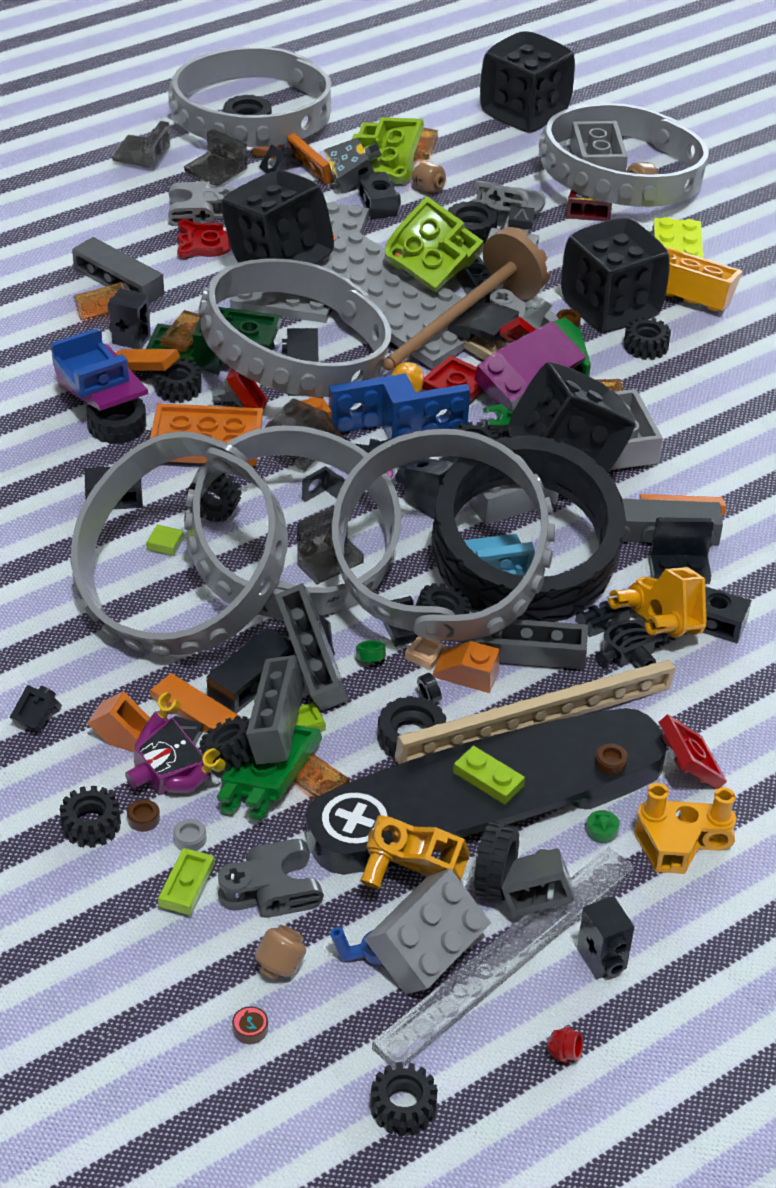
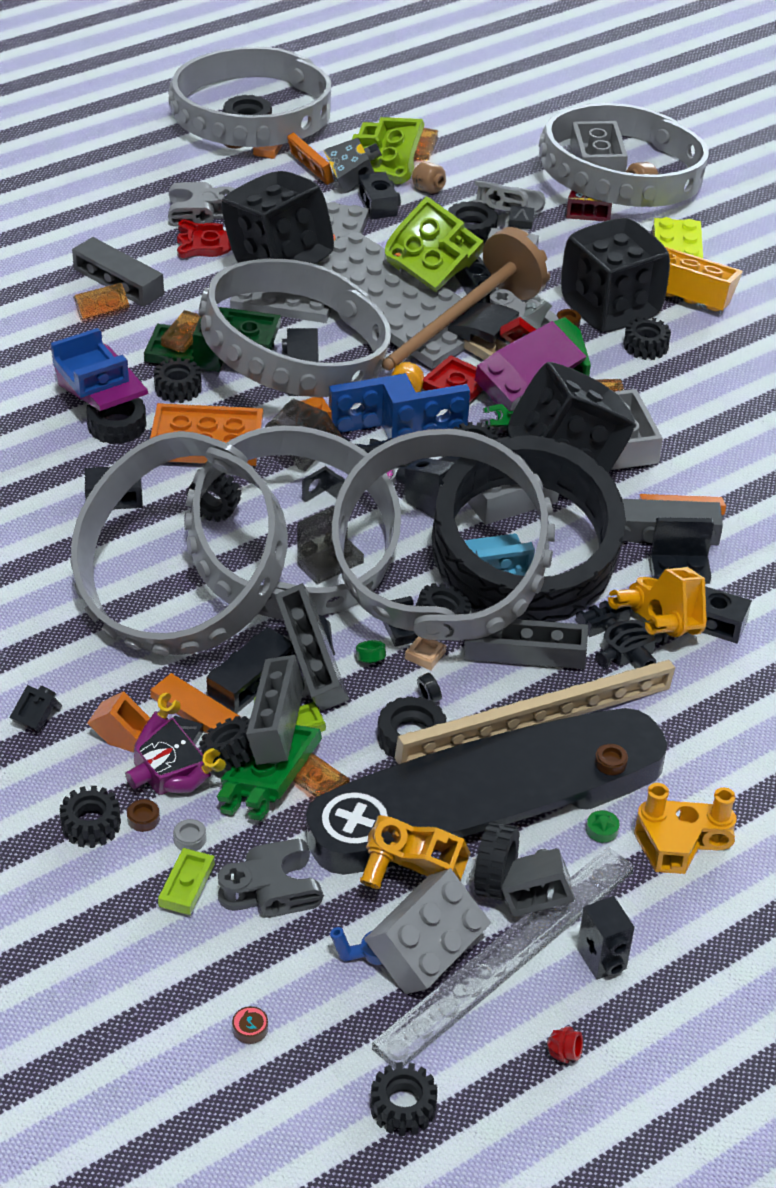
(129, 319): black brick -> none
(143, 150): clear smoke bracket -> none
(149, 358): orange tile -> none
(165, 540): lime tile -> none
(223, 159): clear smoke bracket -> none
(240, 391): red piece -> none
(280, 155): black bracket -> none
(280, 952): medium nougat head -> none
(469, 665): orange slope -> none
(489, 774): lime plate -> none
(526, 80): black piece -> none
(691, 752): red plate -> none

